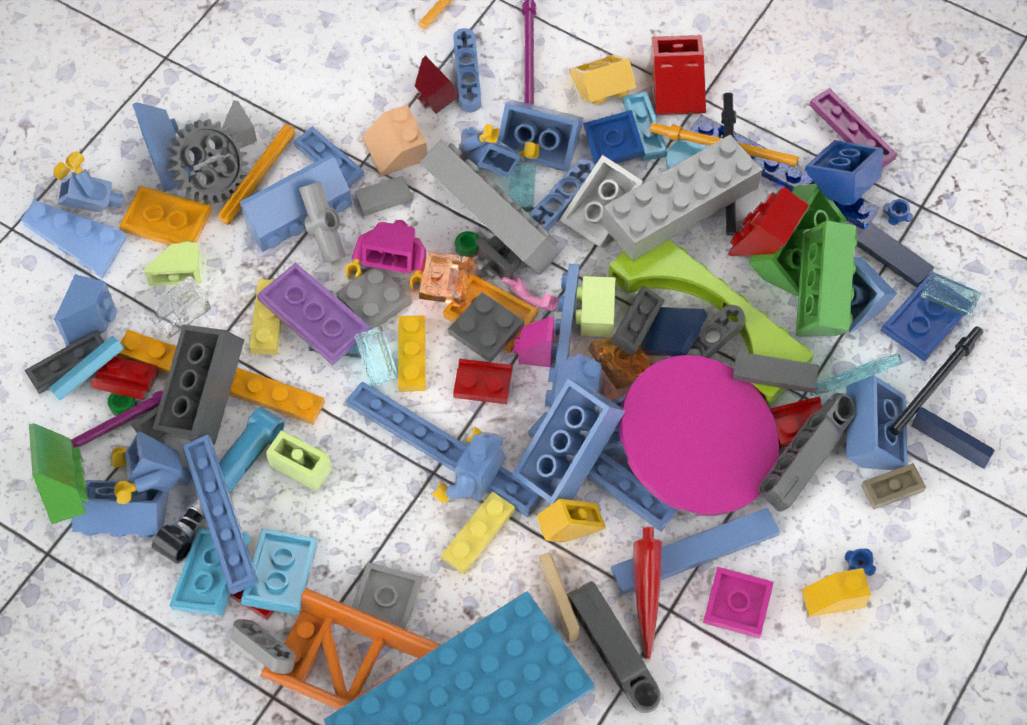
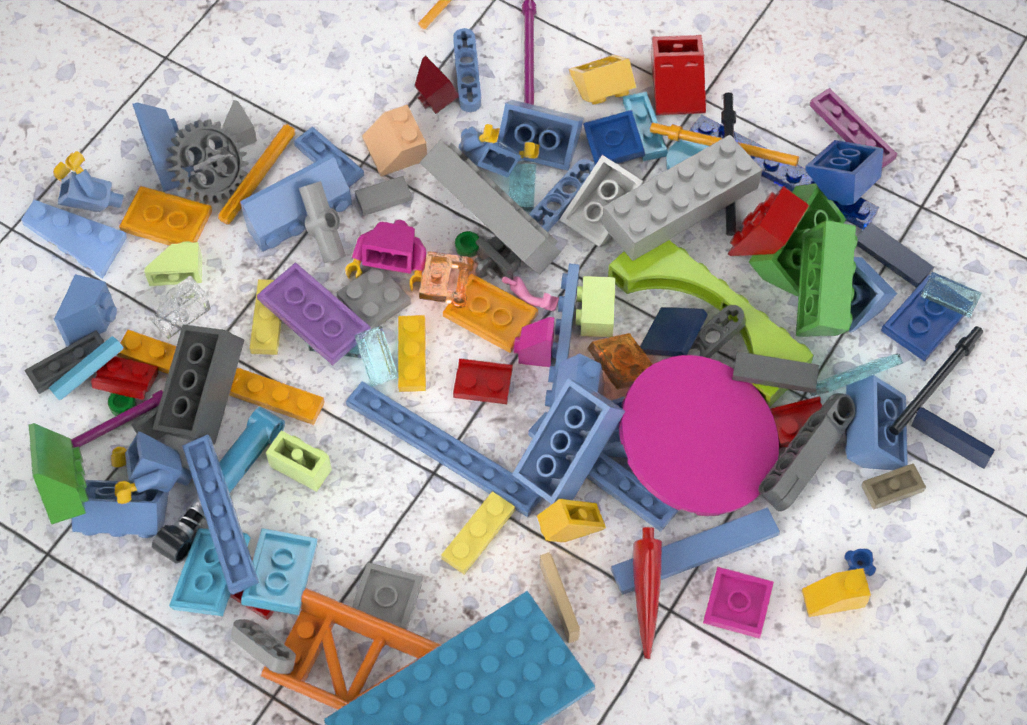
(475, 468): medium blue torso -> none
(486, 327): dark grey plate -> none
(615, 647): dark grey piece -> none
(637, 321): dark grey tile -> none
(900, 206): blue plate -> none

